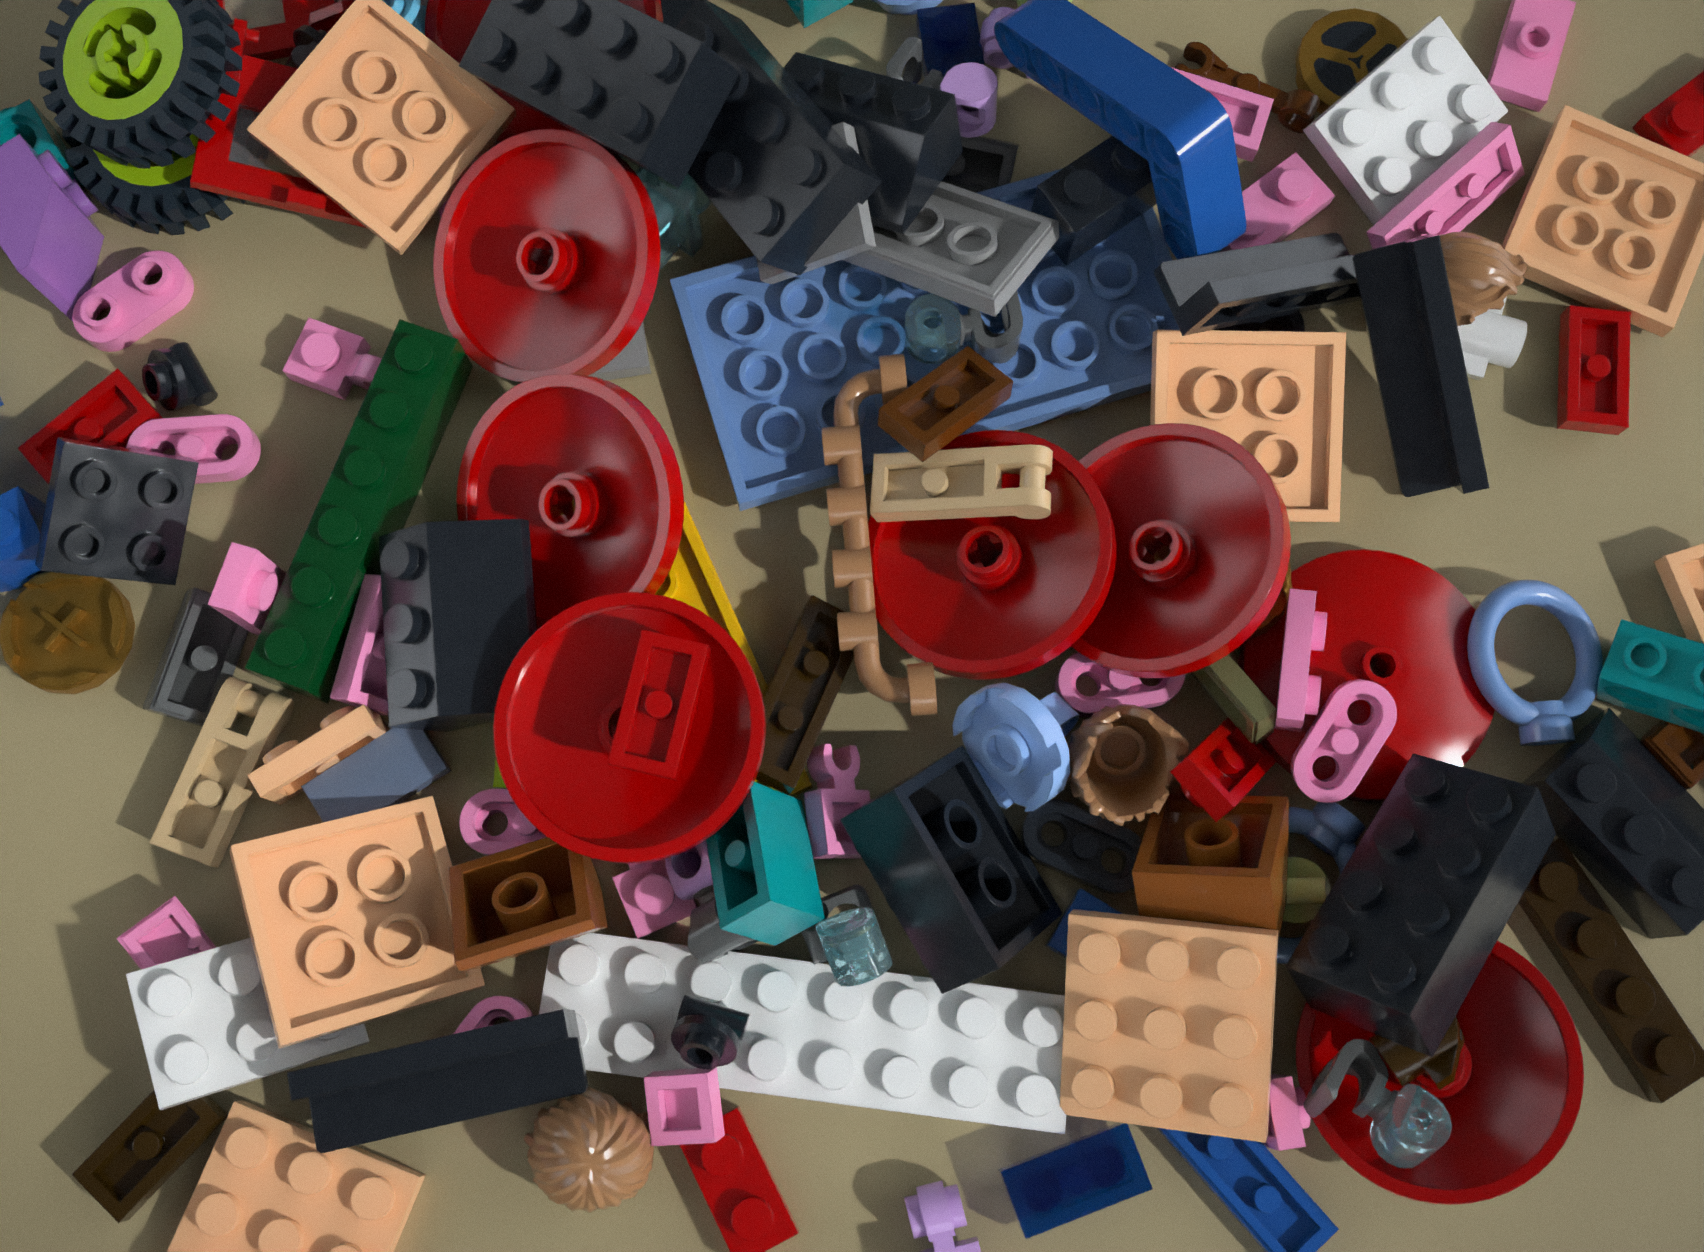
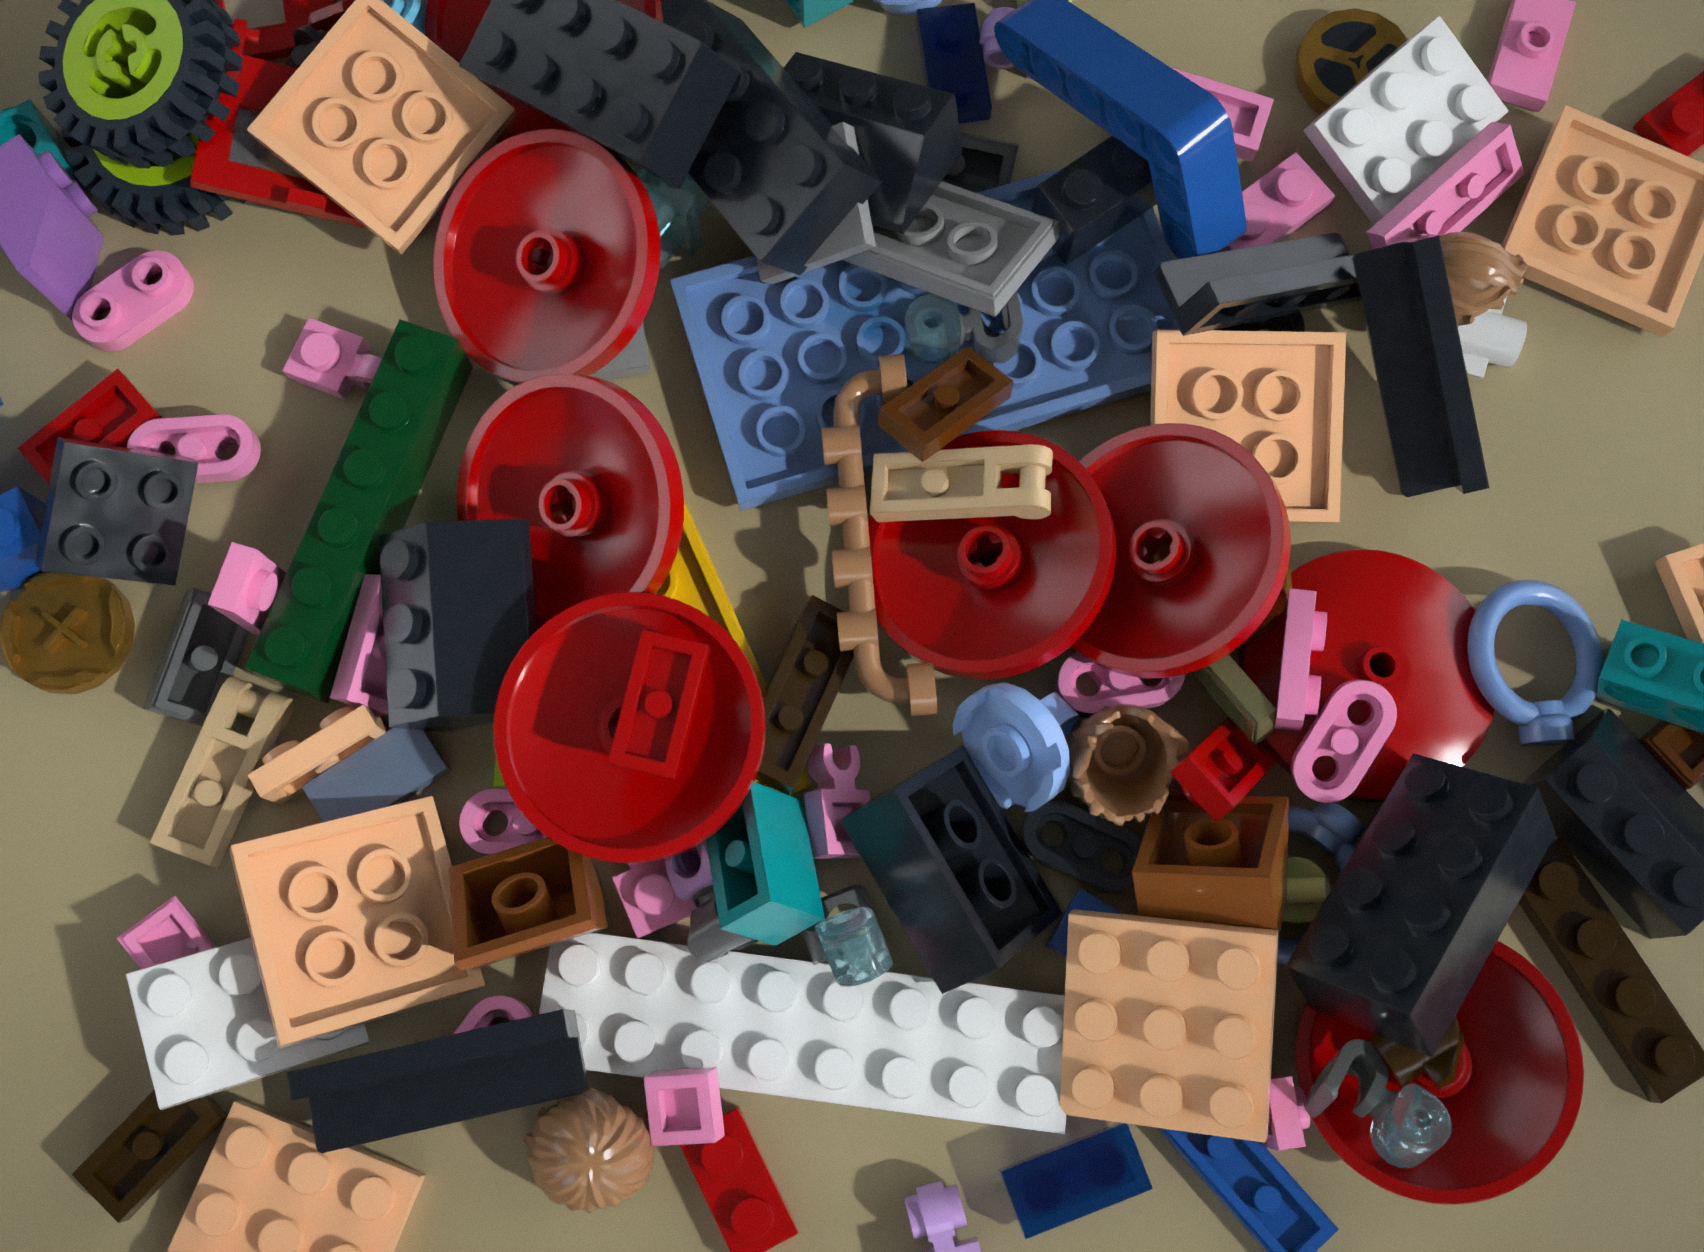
(177, 378): black plate -> none
(708, 1033): black plate -> none
(971, 82): lavender leg -> none
(1294, 108): reddish brown piece -> none
(1594, 370): red plate -> none

